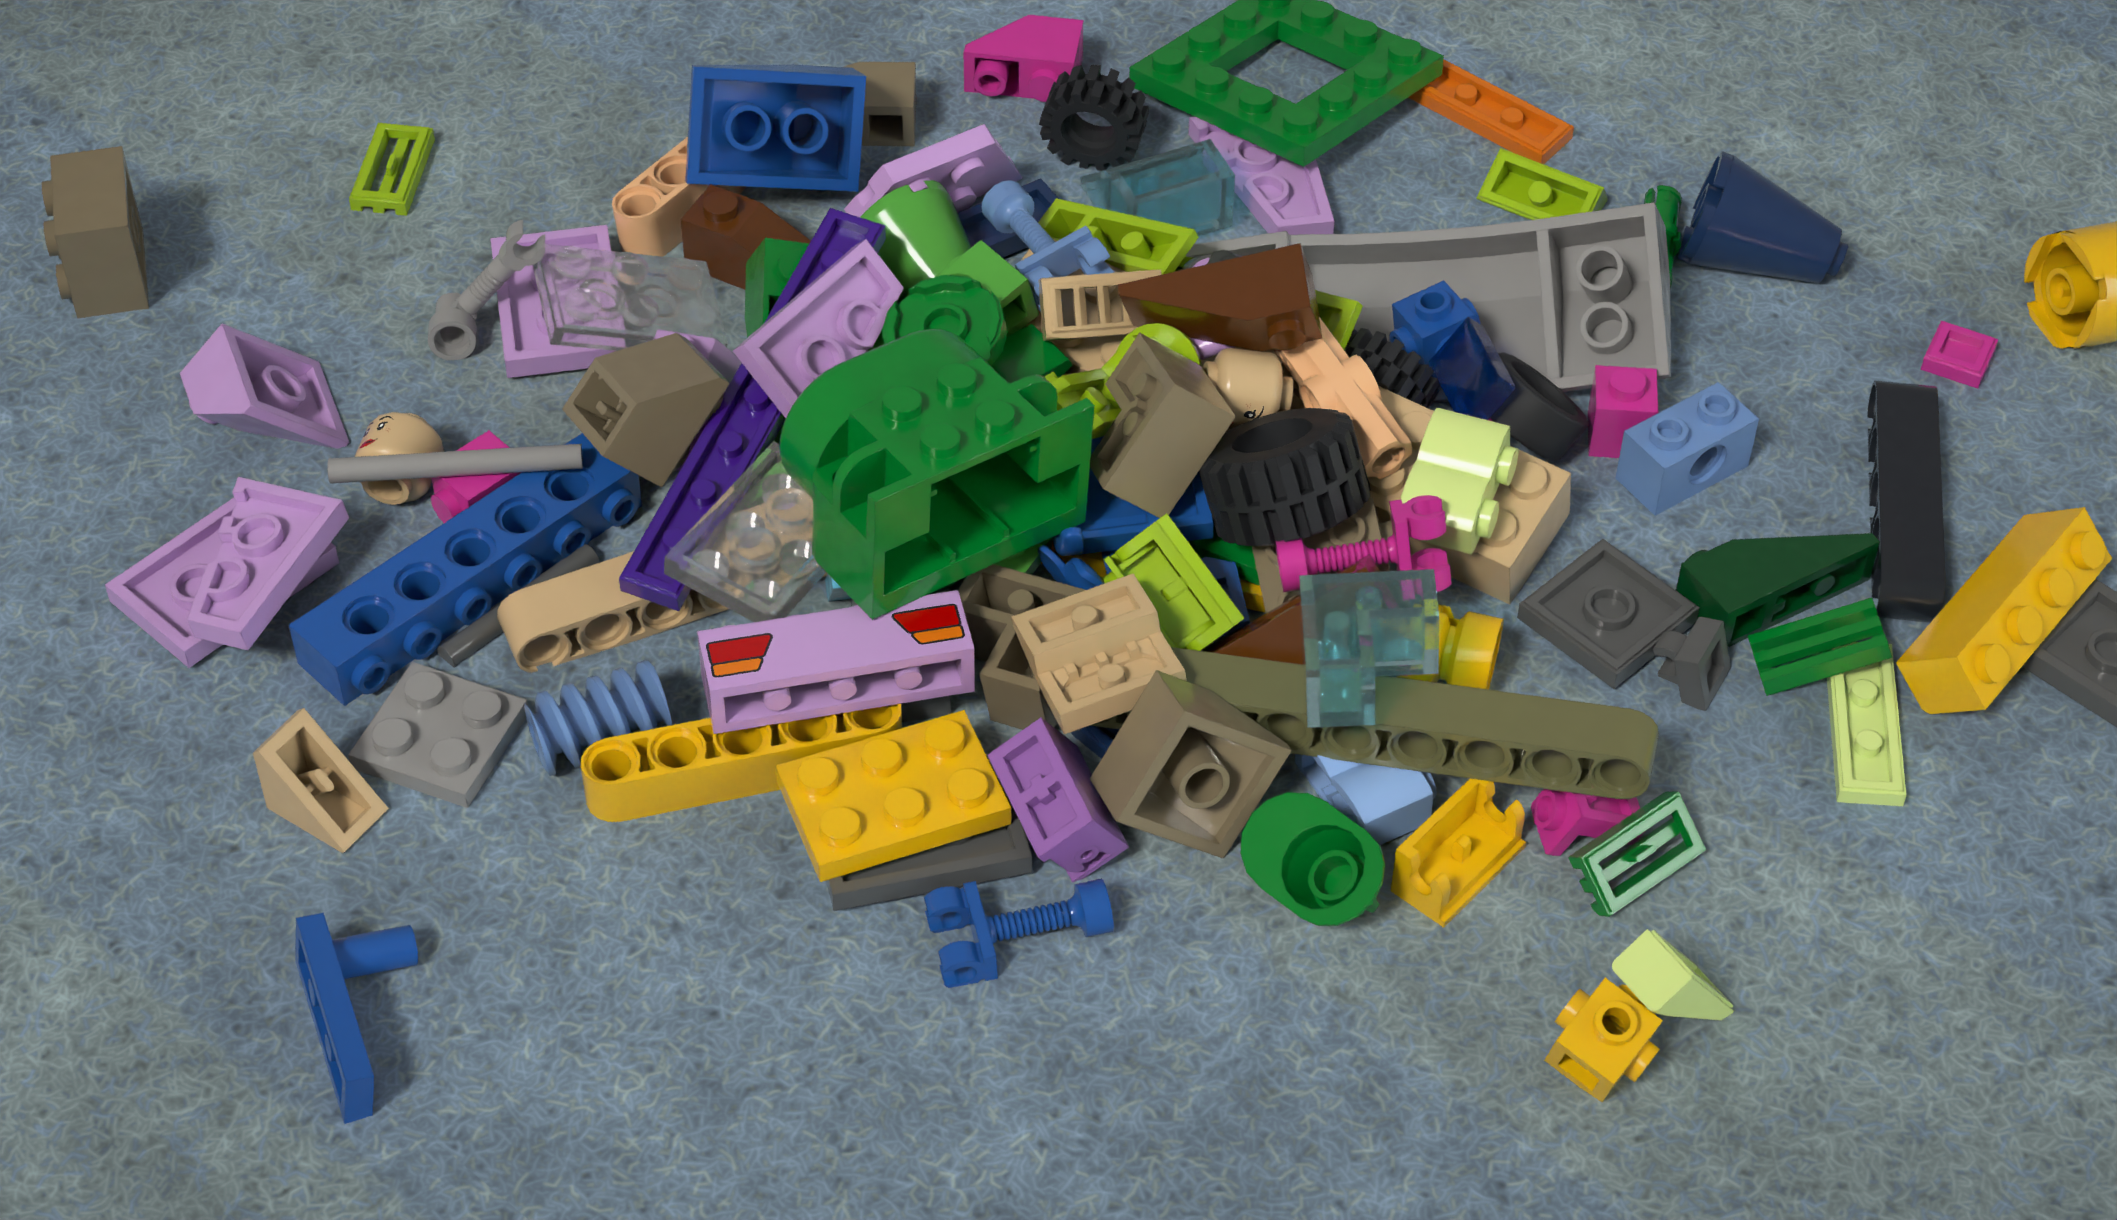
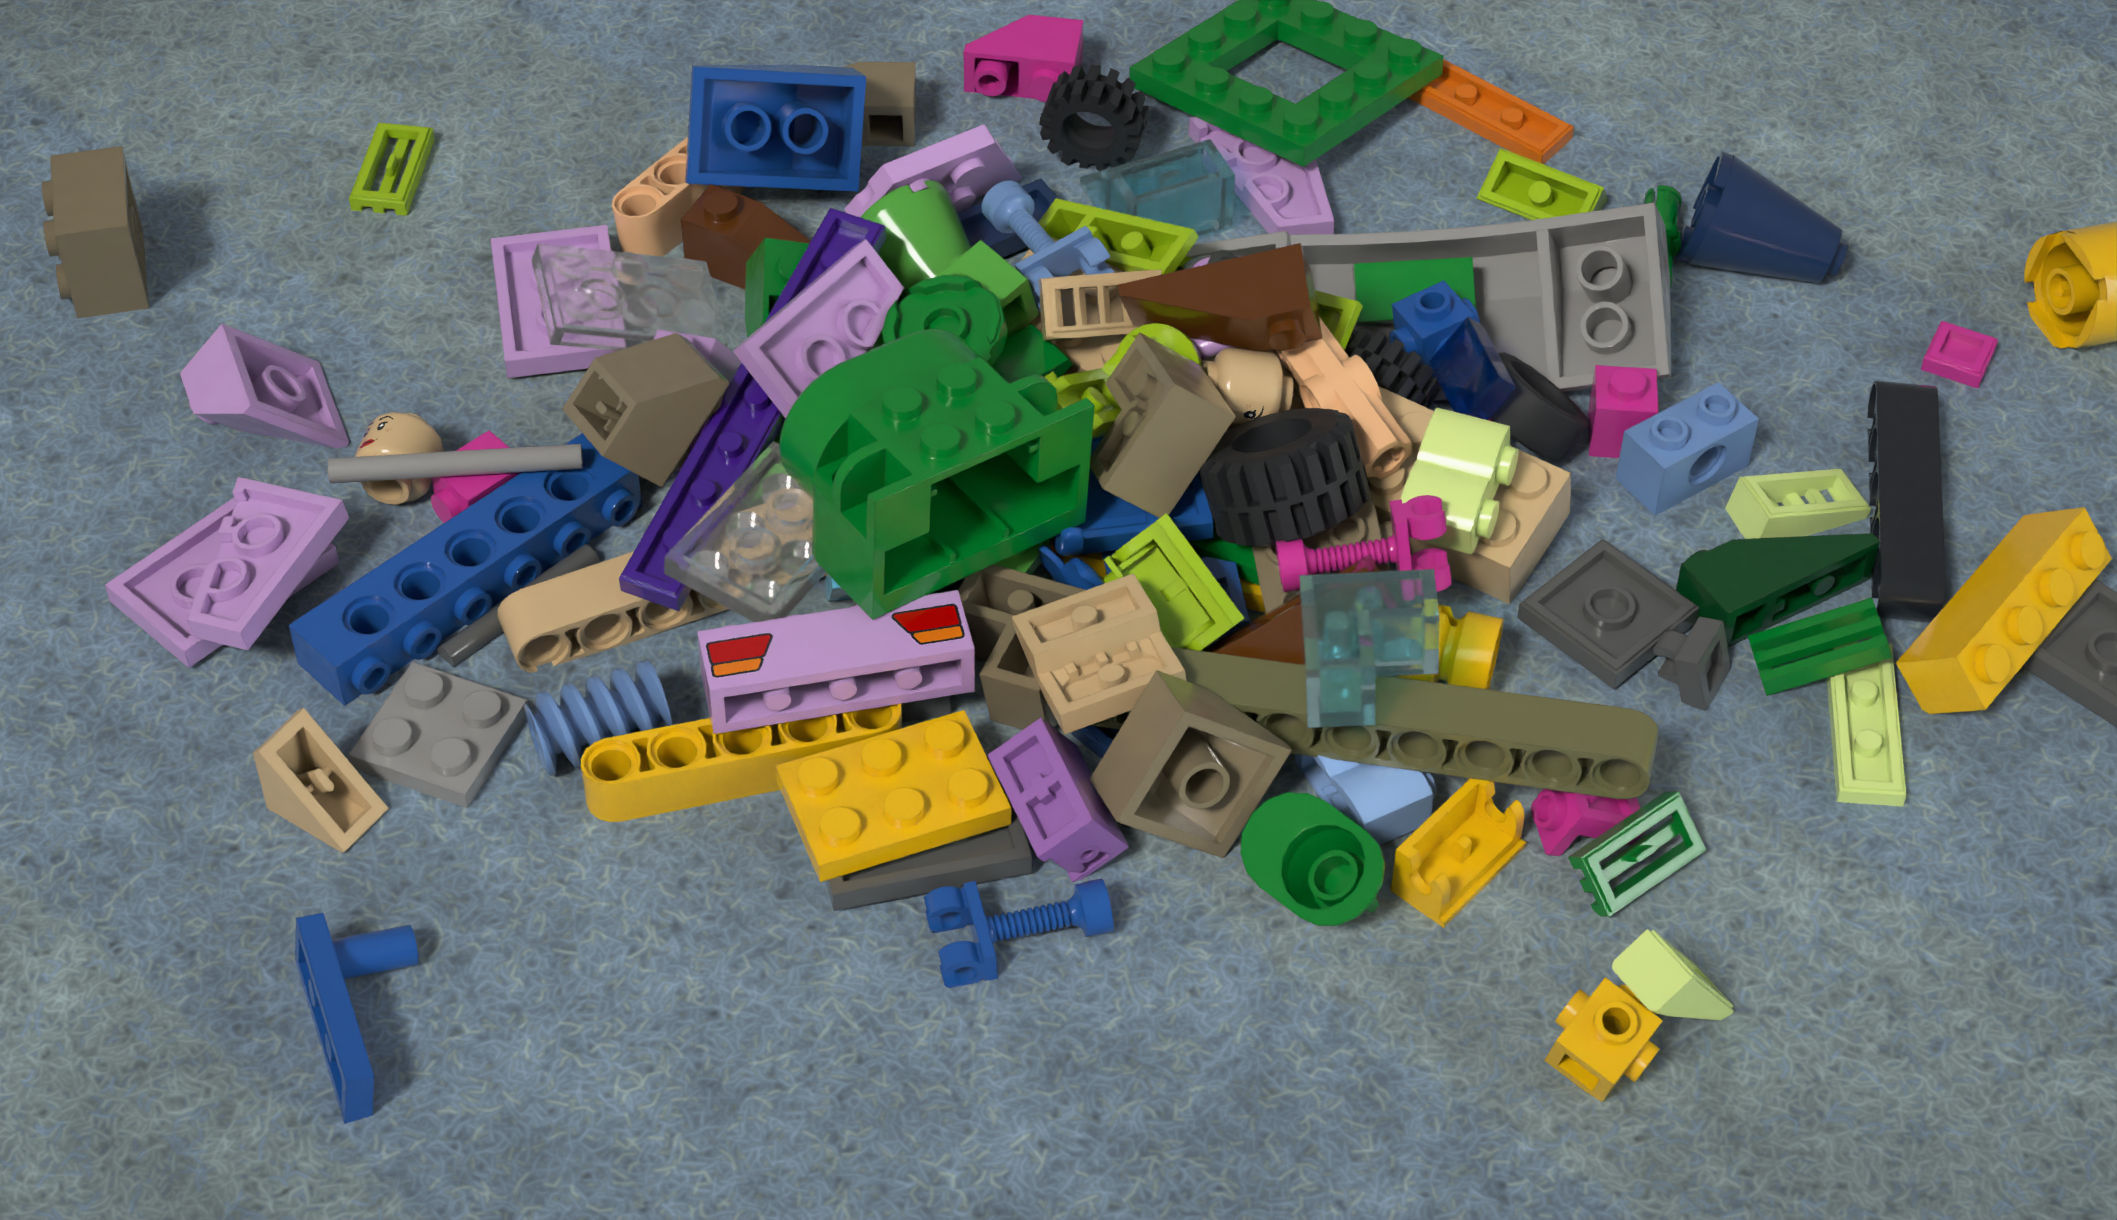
(453, 325): light grey brick -> none
(1384, 283): none -> green tile
(1758, 515): none -> yellowish green slope

